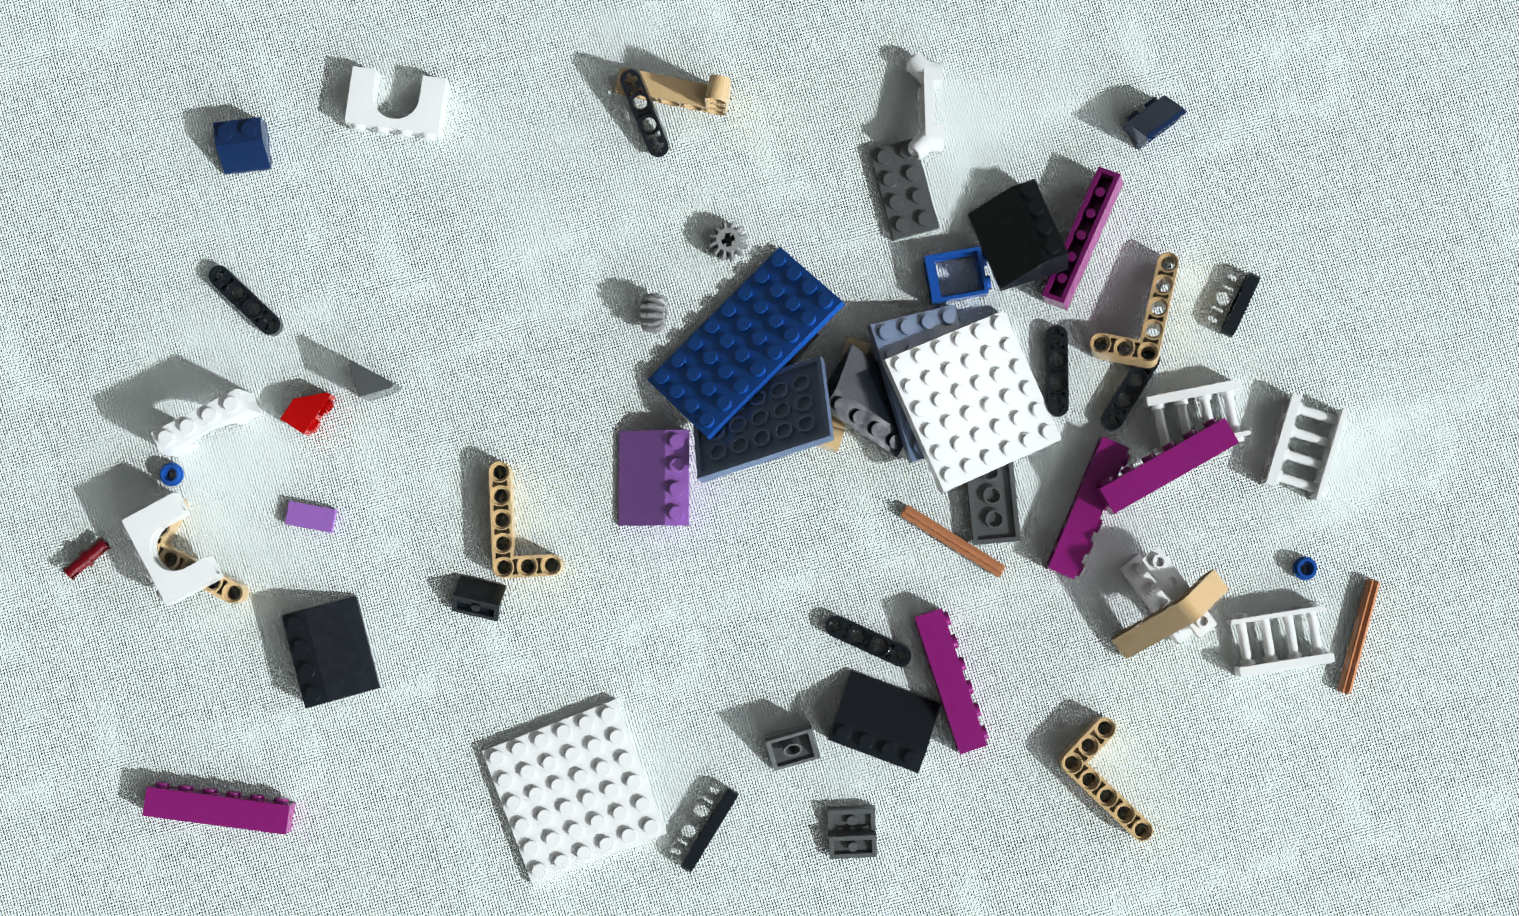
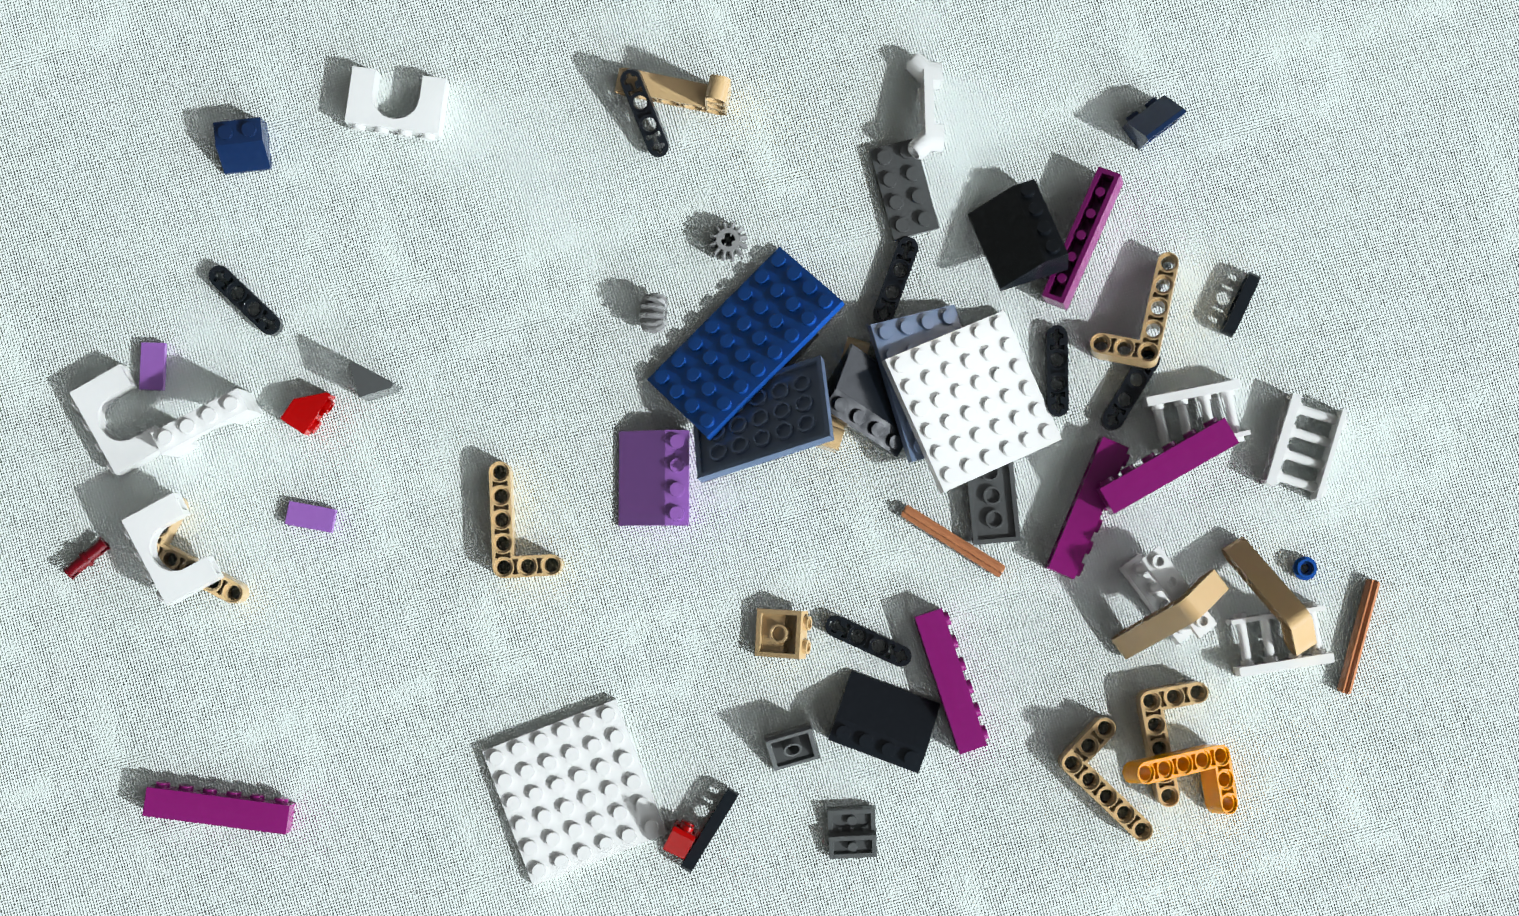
(93, 402): none -> white arch
(153, 366): none -> medium lavender tile
(164, 474): blue plate -> none
(331, 651): black slope -> none
(478, 598): black panel -> none
(680, 838): none -> red slope
(782, 633): none -> tan plate
(896, 281): none -> black beam
(931, 276): blue window -> none
(1160, 734): none -> tan beam
(1210, 760): none -> light orange beam
(1293, 616): none -> tan beam

